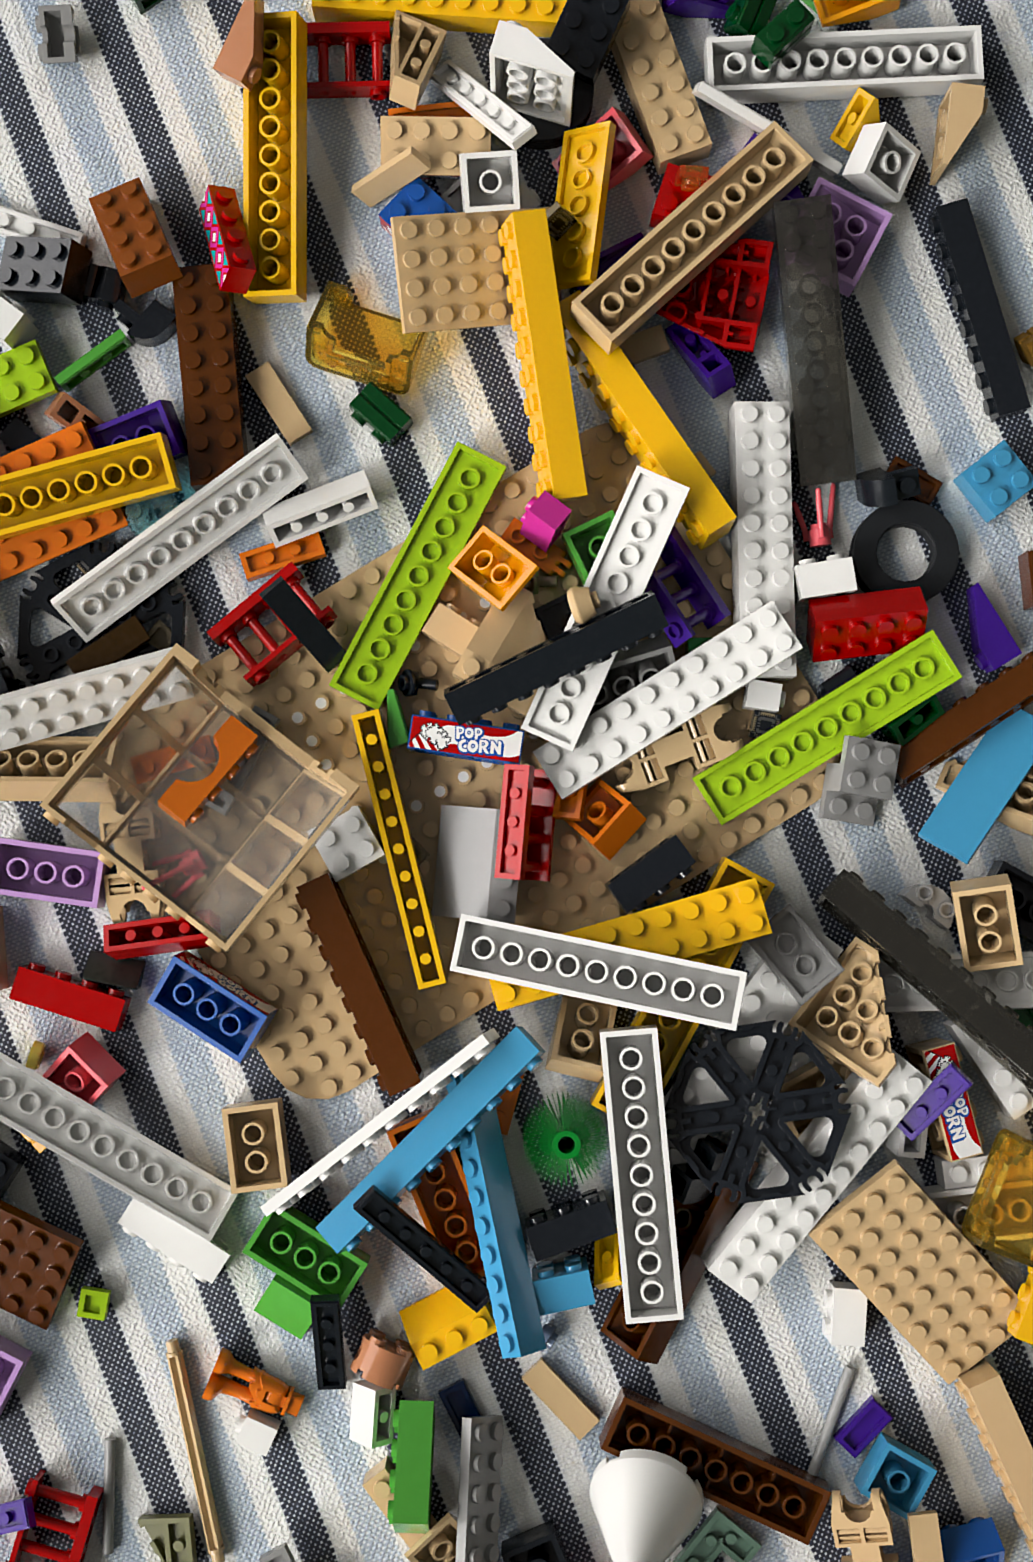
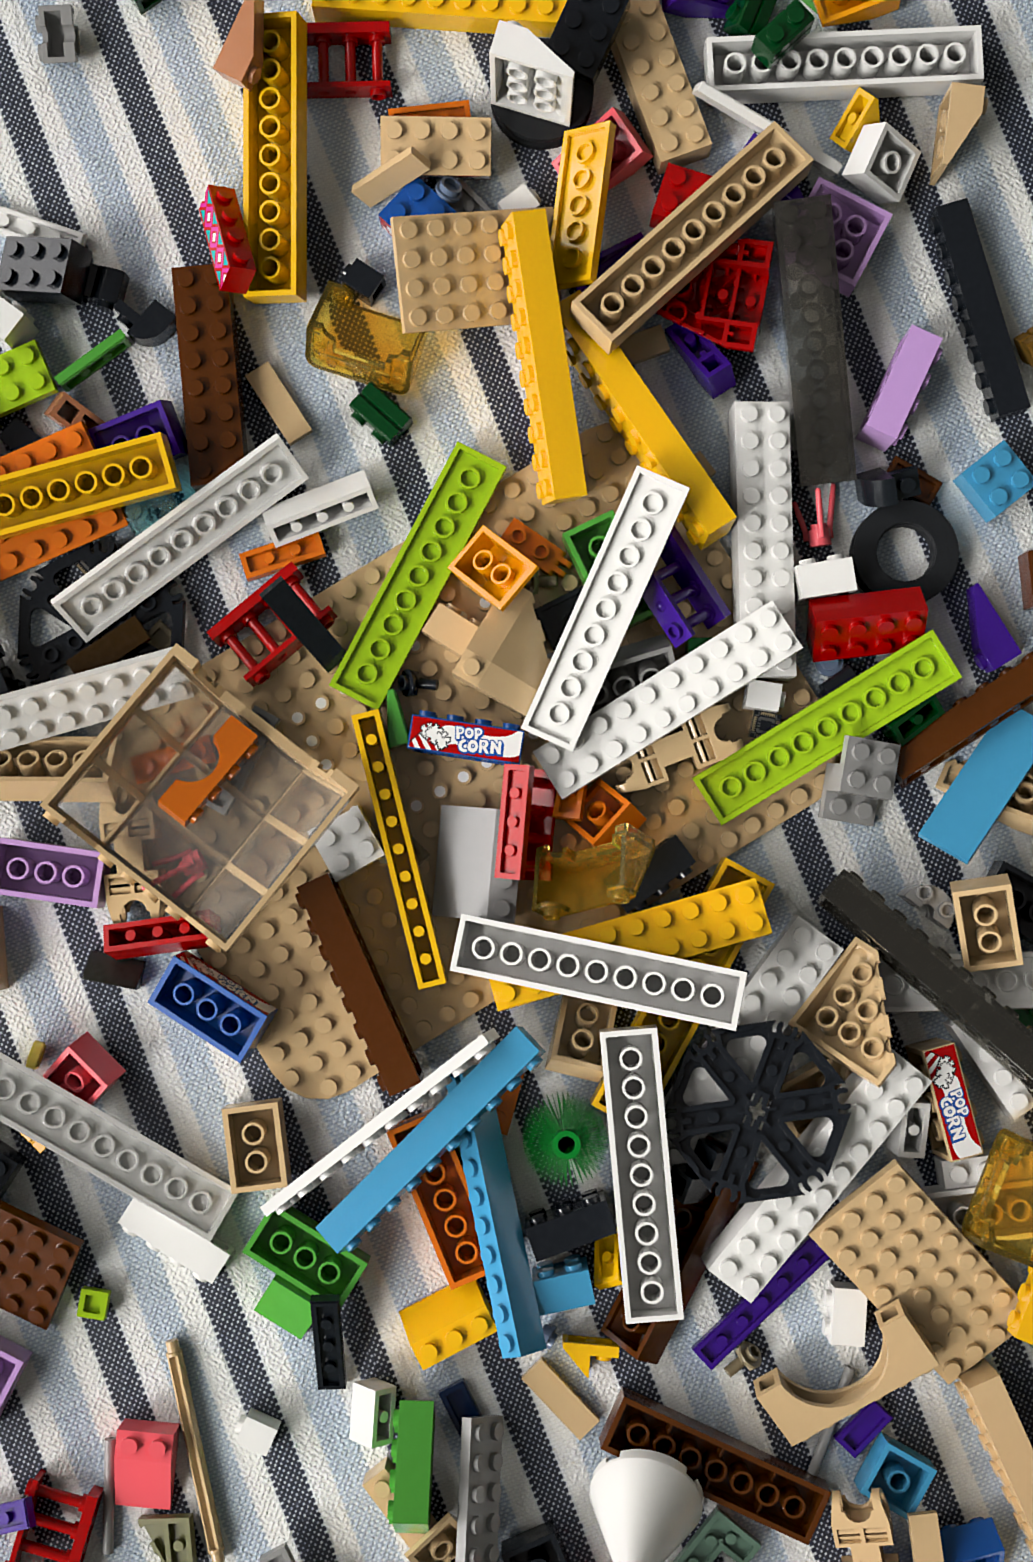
(70, 997): red brick -> none
(135, 238): dark orange brick -> none
(145, 1463): none -> coral slope
(264, 1390): orange piece -> none
(363, 281): none -> black brick
(383, 1360): nougat brick -> none
(414, 56): tan wedge -> none
(423, 1248): black tile -> none
(449, 189): none -> sand blue plate
(483, 105): white tile -> none
(489, 181): white brick -> none
(544, 520): dark pink brick -> none
(556, 658): black brick -> none
(559, 220): tile -> none
(582, 1347): none -> yellow slope
(583, 603): tan cone -> none
(593, 876): none -> clear yellow windscreen
(691, 177): clear orange plate -> none
(748, 1316): none -> dark purple tile
(748, 1356): none -> dark tan plate
(796, 955): light grey tile -> none
(806, 1411): none -> tan arch
(830, 667): none -> sand blue plate
(899, 388): none -> lavender brick
(935, 1100): dark purple tile -> none

